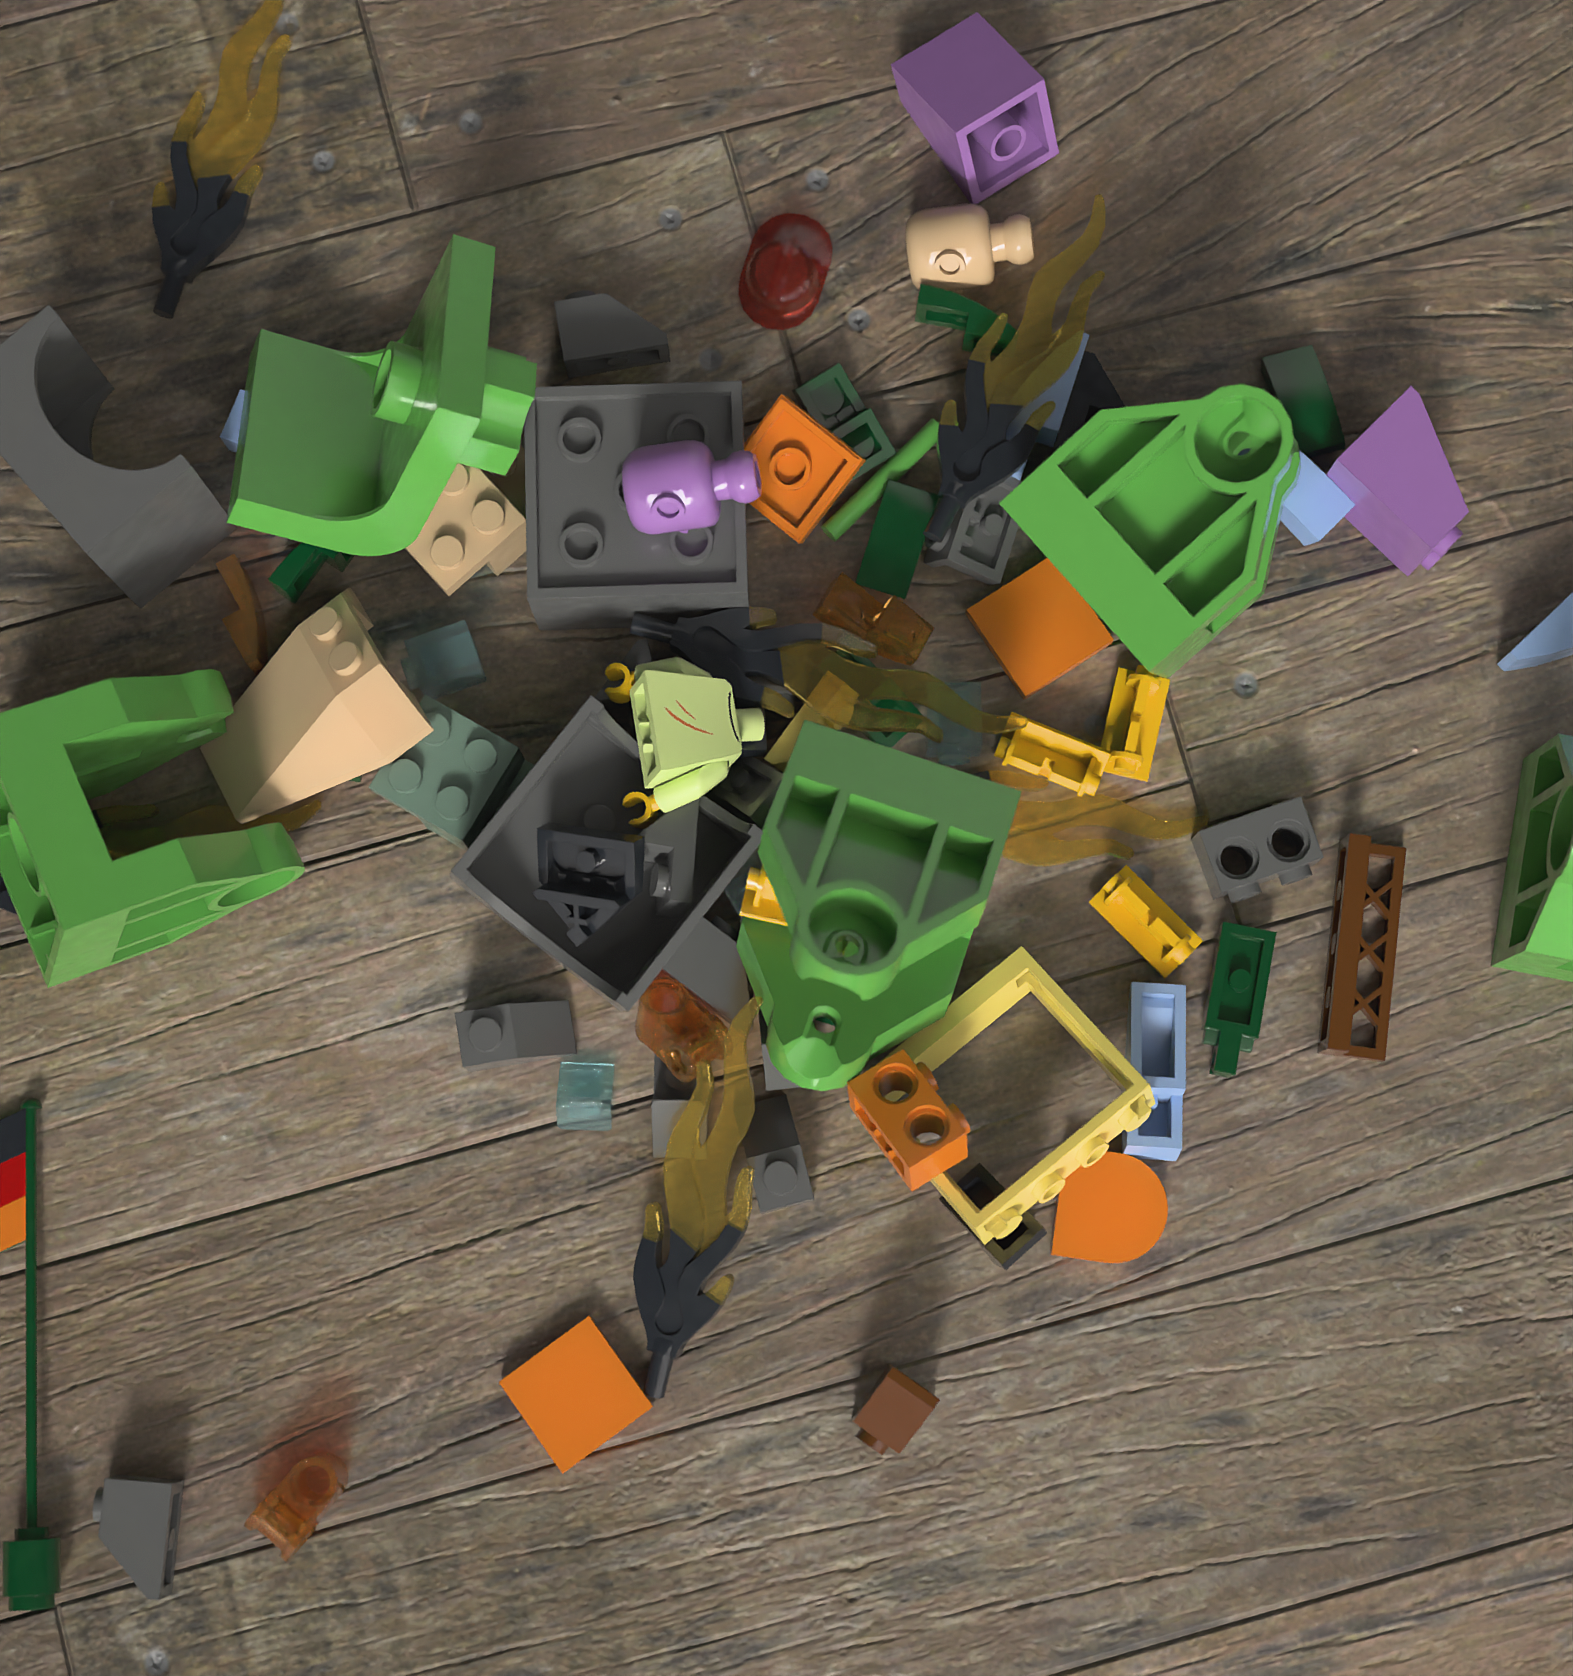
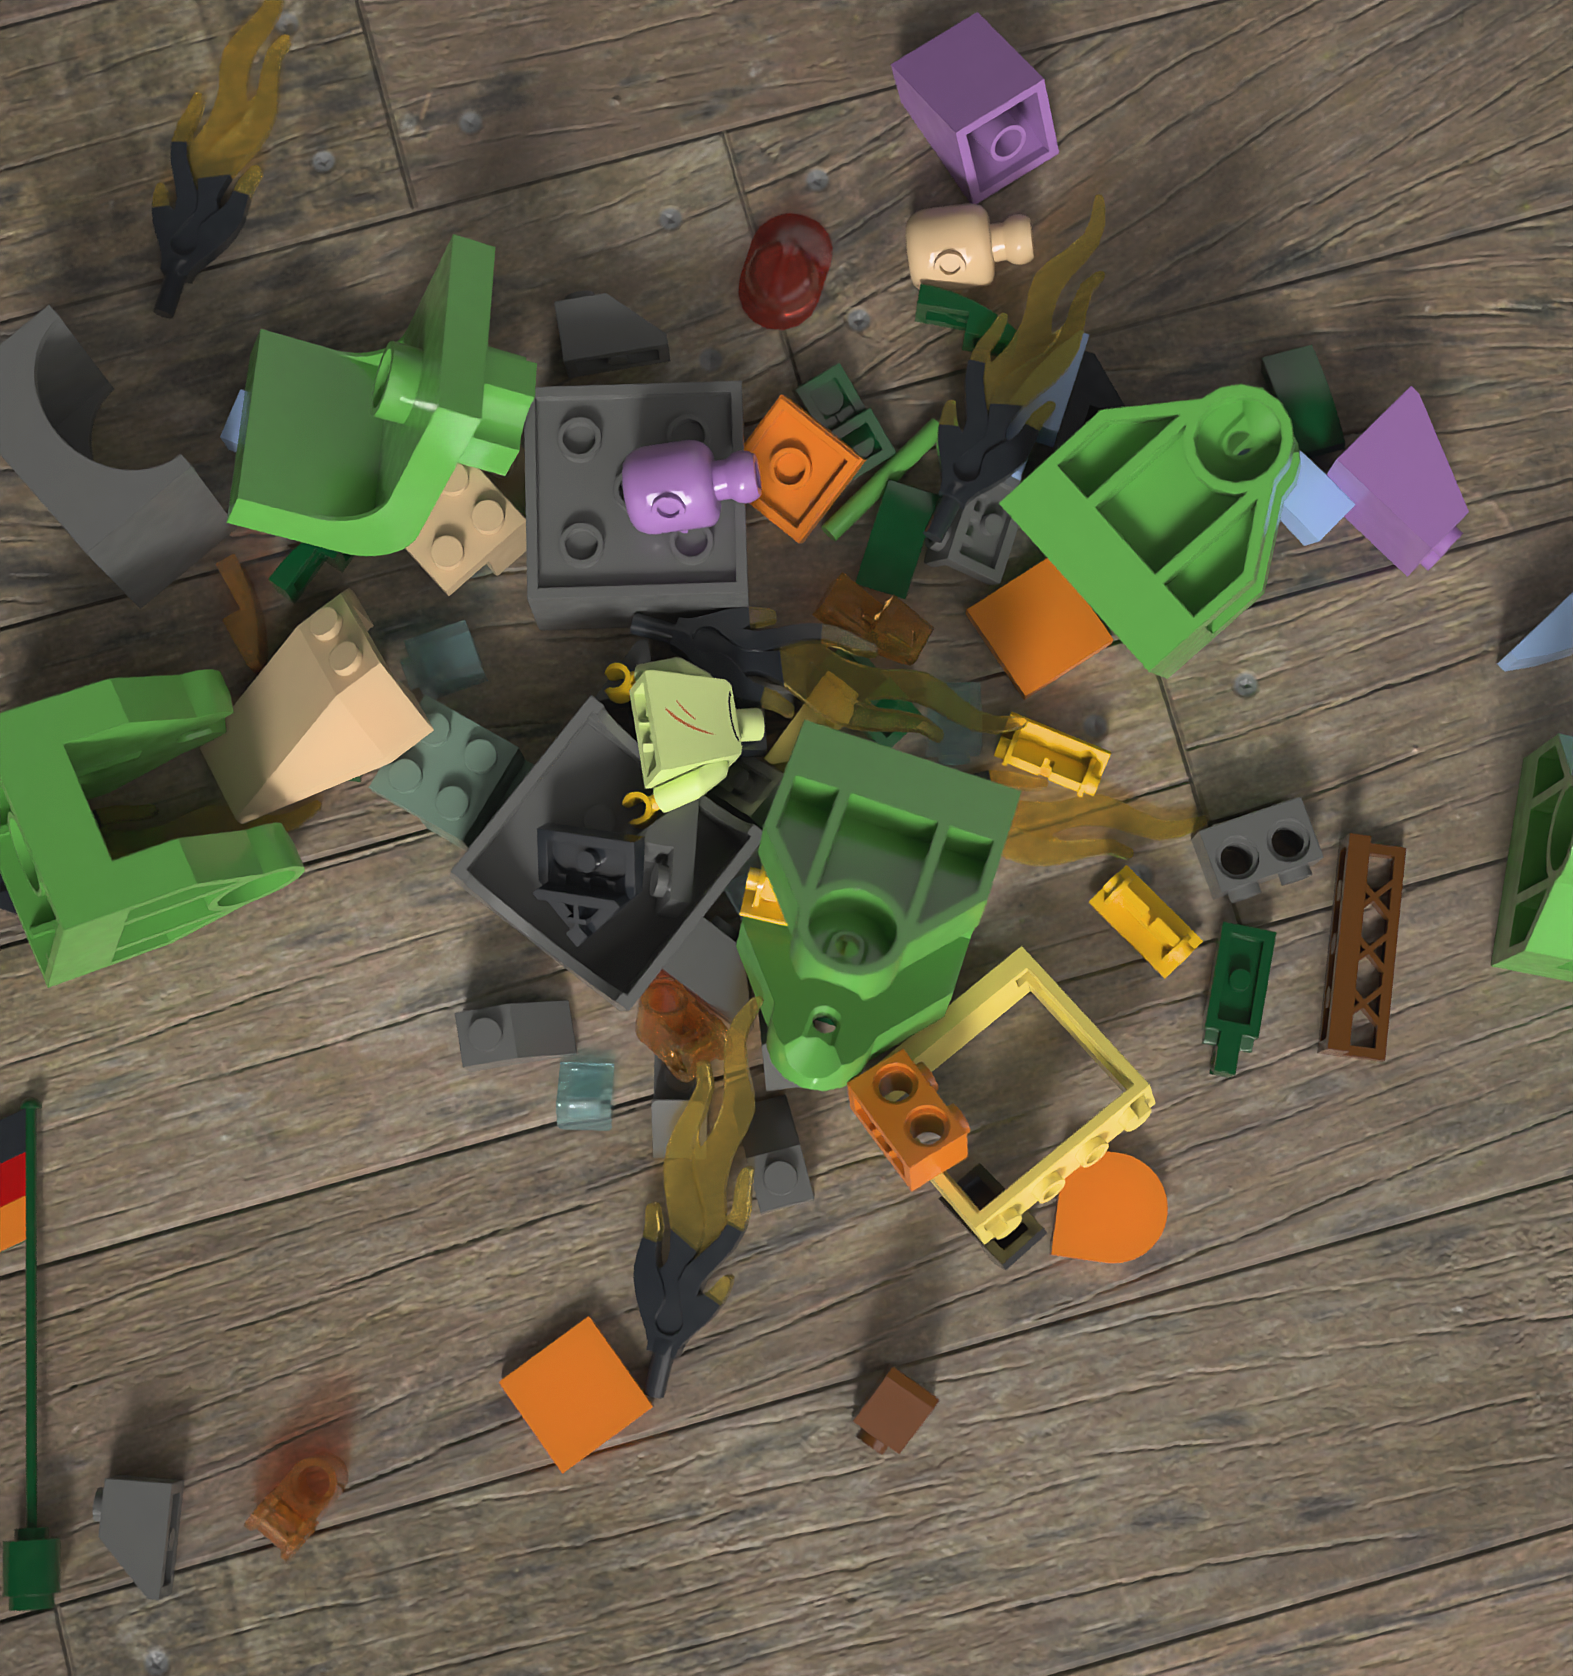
(1134, 722): yellow hinge -> none
(1159, 1054): light blue slope -> none

